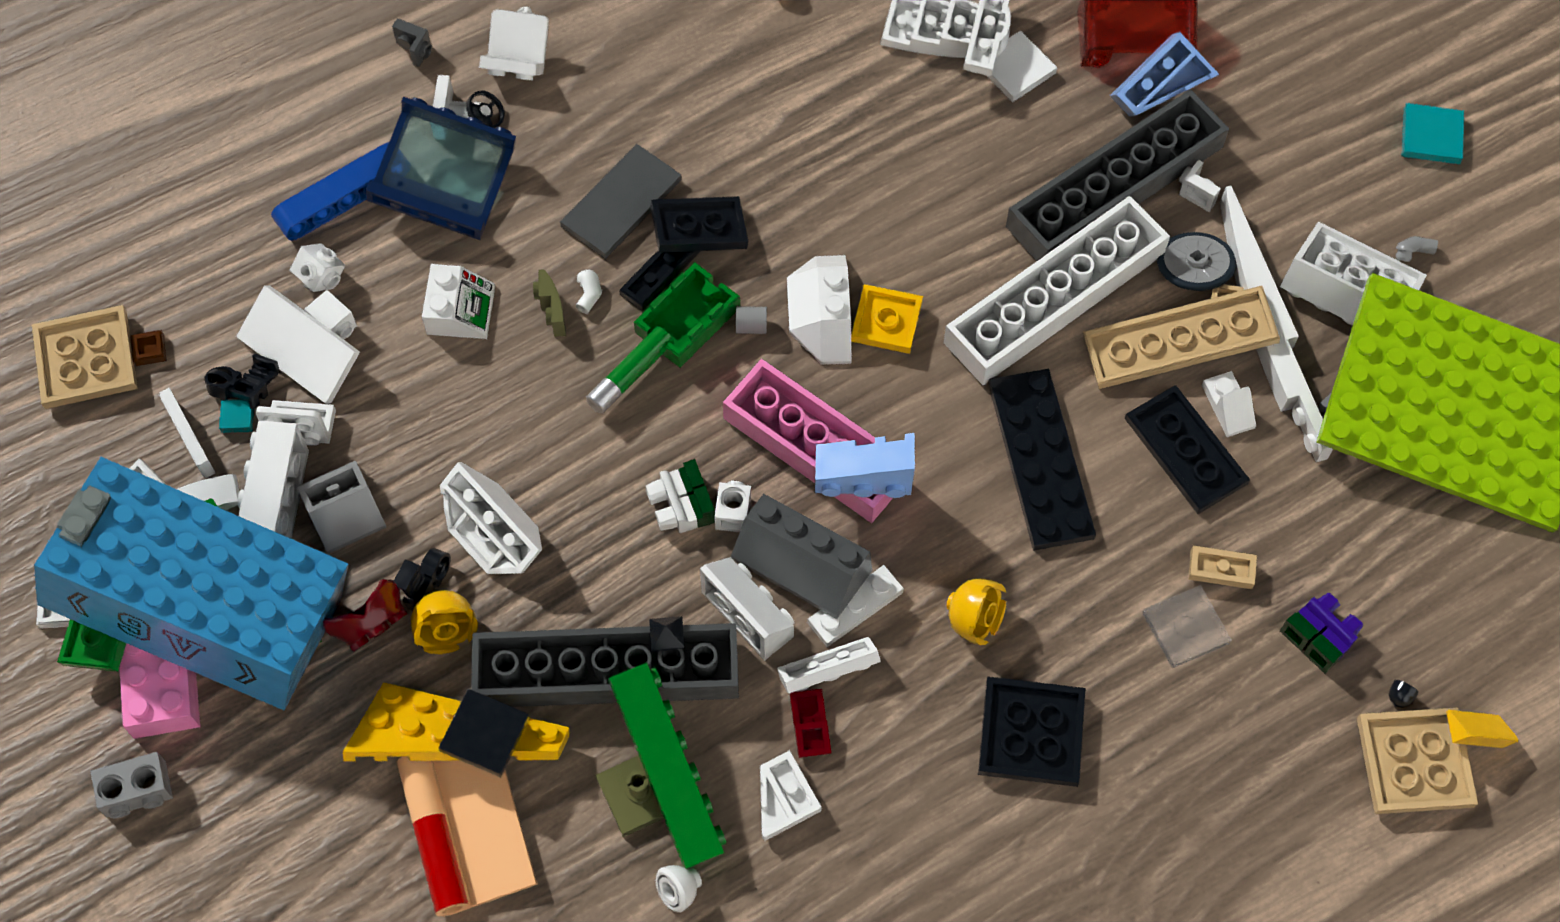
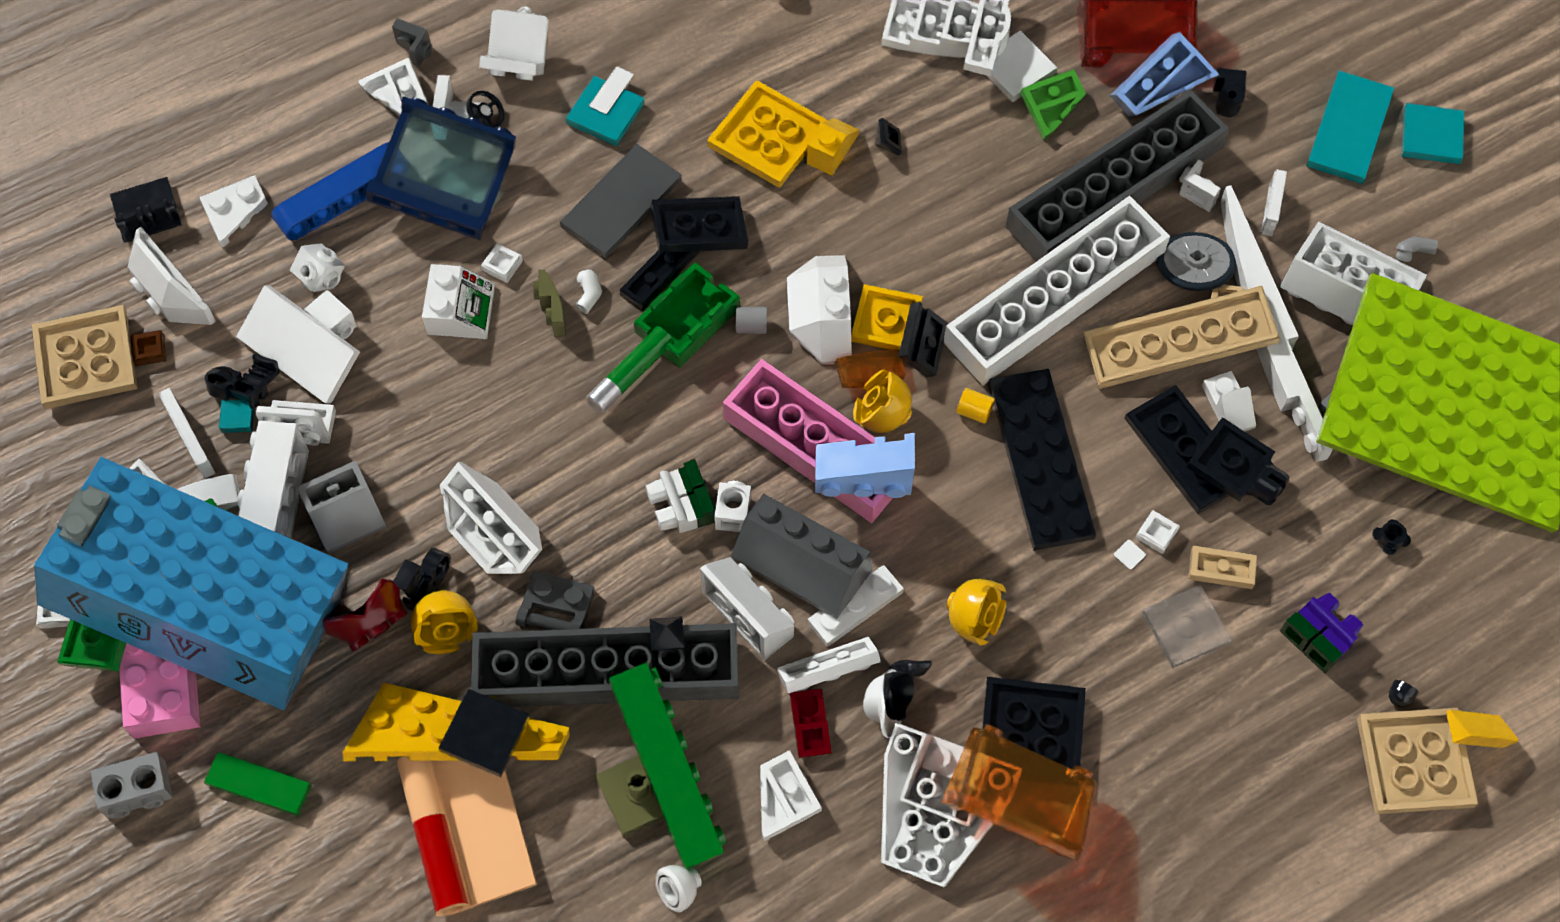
(147, 207): none -> black hinge
(164, 284): none -> white wedge
(233, 207): none -> white wing
(257, 784): none -> green tile
(392, 84): none -> white wing
(501, 263): none -> white tile
(556, 596): none -> dark grey plate
(609, 126): none -> teal tile
(611, 90): none -> white sticker
(766, 133): none -> yellow plate
(830, 145): none -> yellow slope
(860, 367): none -> clear orange slope
(884, 404): none -> yellow cylinder
(888, 137): none -> black slope
(892, 692): none -> black hair
(917, 828): none -> white wedge
(923, 339): none -> black plate
(975, 405): none -> yellow beam
(1023, 792): none -> clear orange windscreen
(1053, 100): none -> bright green wing
(1129, 554): none -> white sticker
(1157, 532): none -> white tile
(1232, 87): none -> black leg
(1238, 464): none -> black plate
(1273, 202): none -> white tile
(1350, 127): none -> teal tile
(1393, 528): none -> black plate

